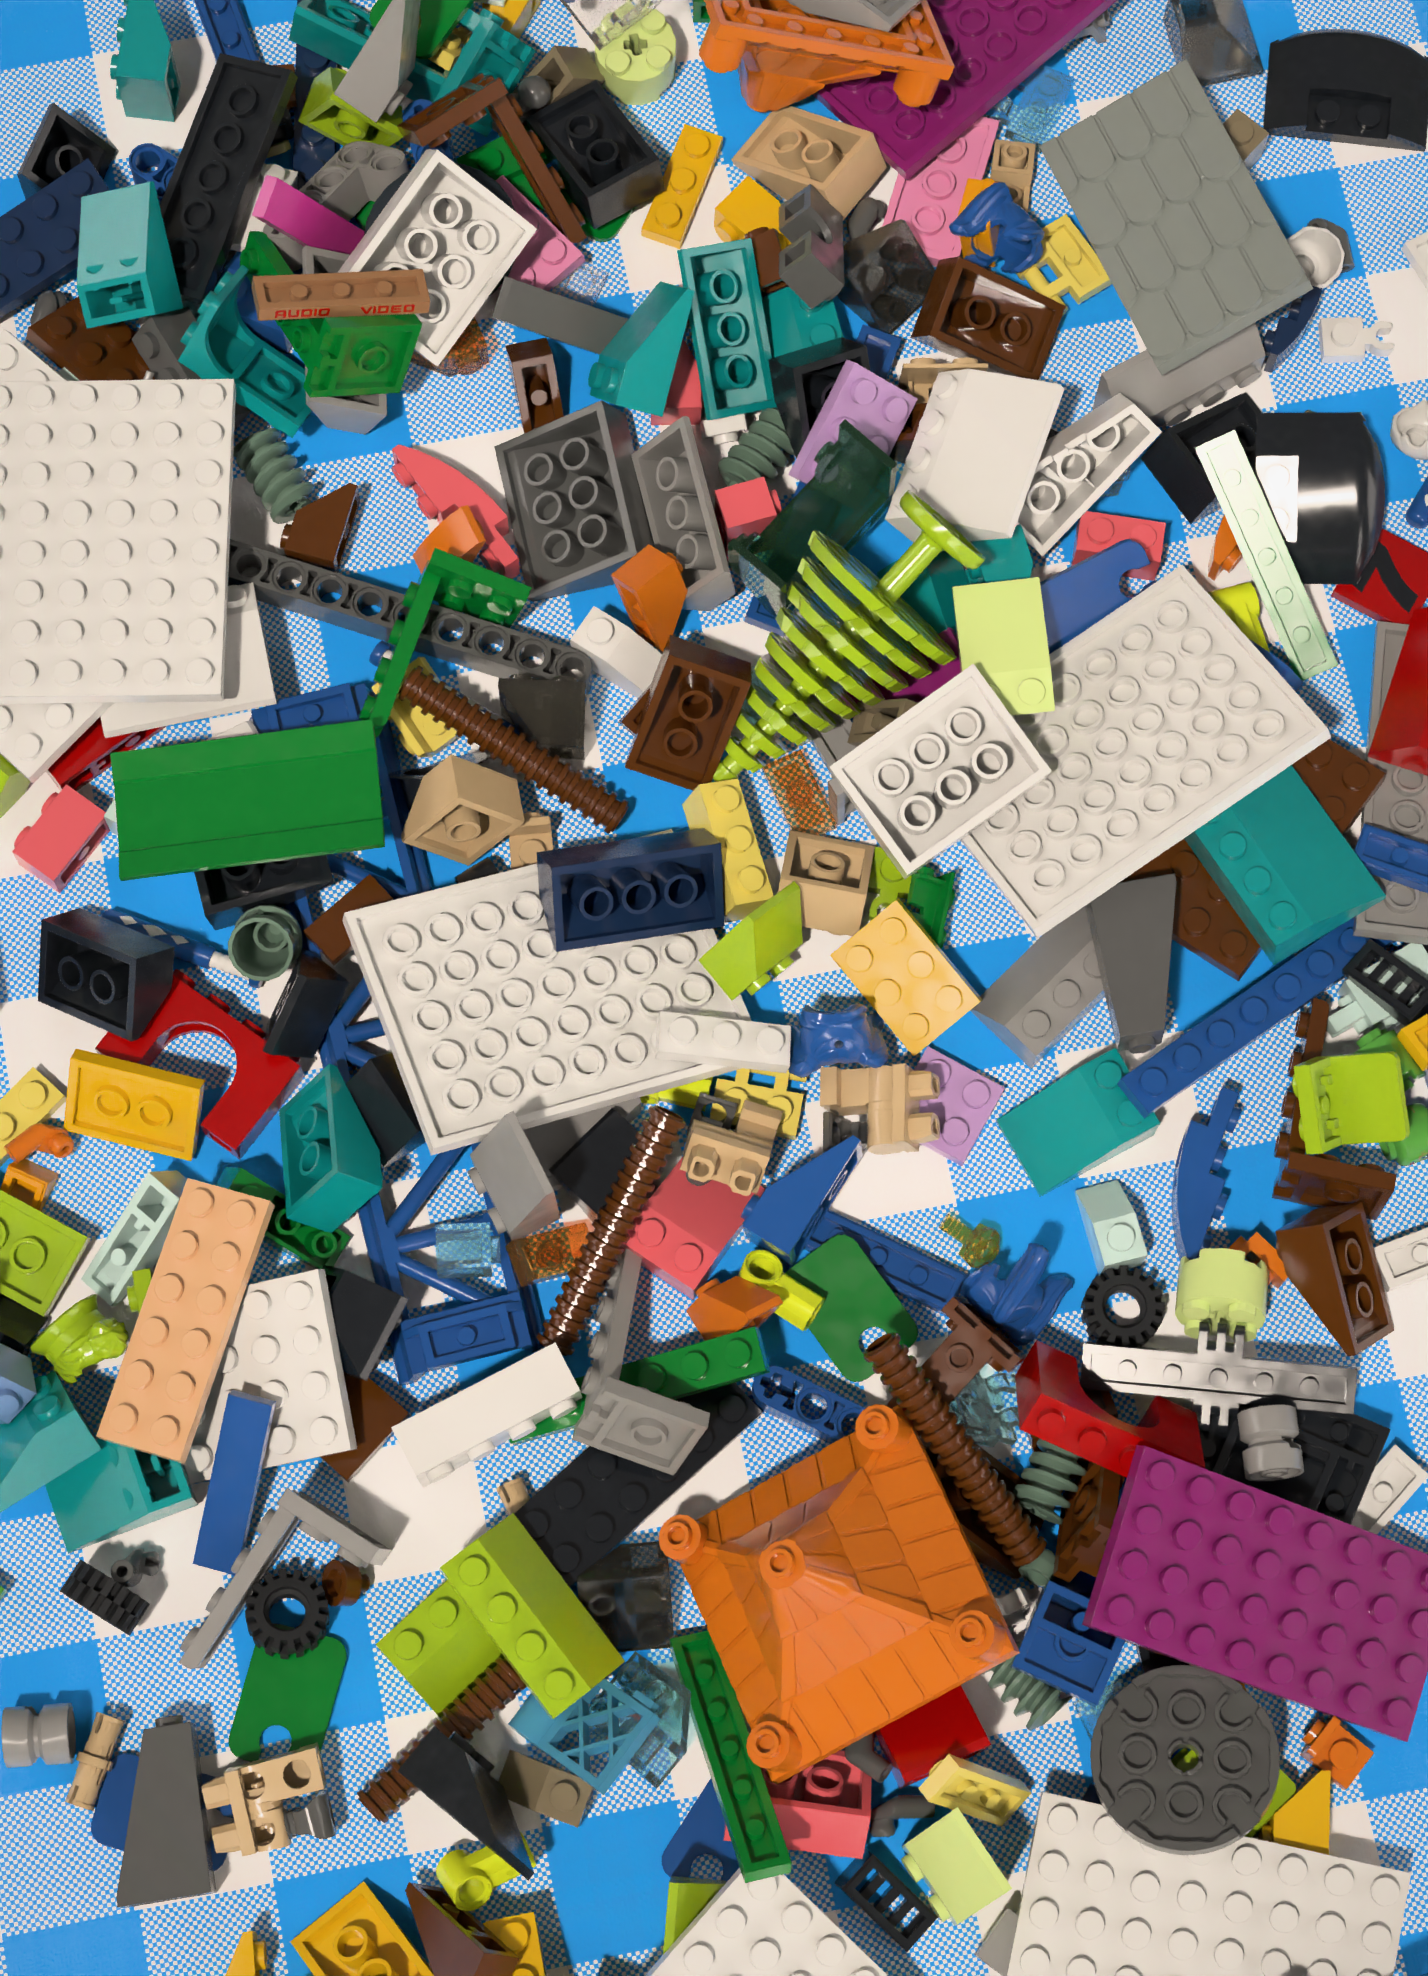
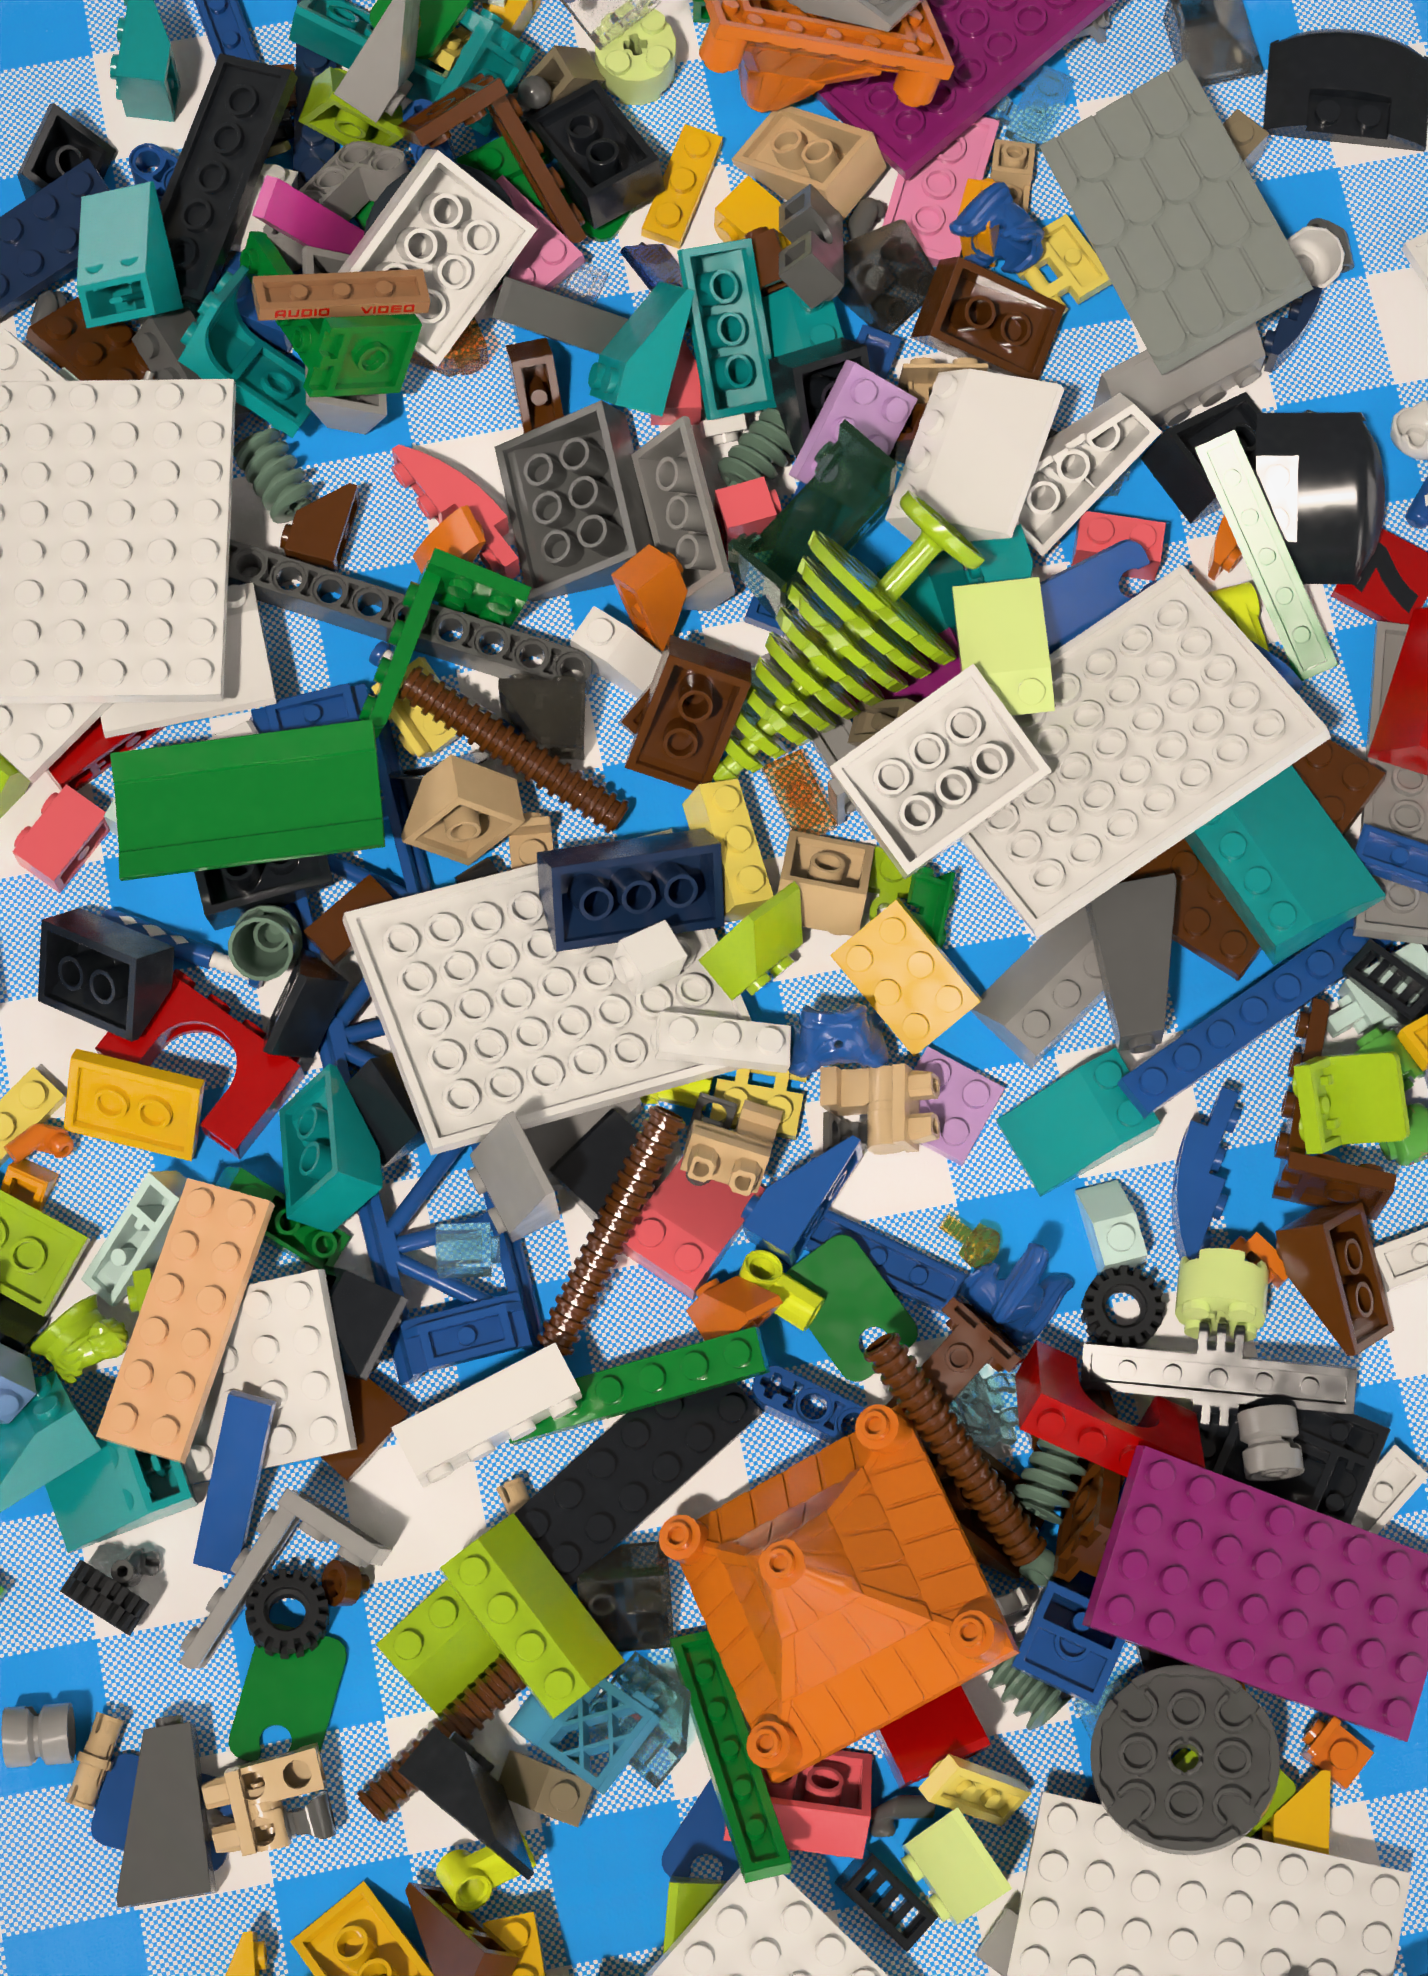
(547, 1253): clear orange plate -> none
(625, 1416): light grey bracket -> none
(648, 958): none -> white brick
(653, 264): none -> clear blue piece
(864, 1757): dark grey arm -> none
(1346, 339): white plate -> none

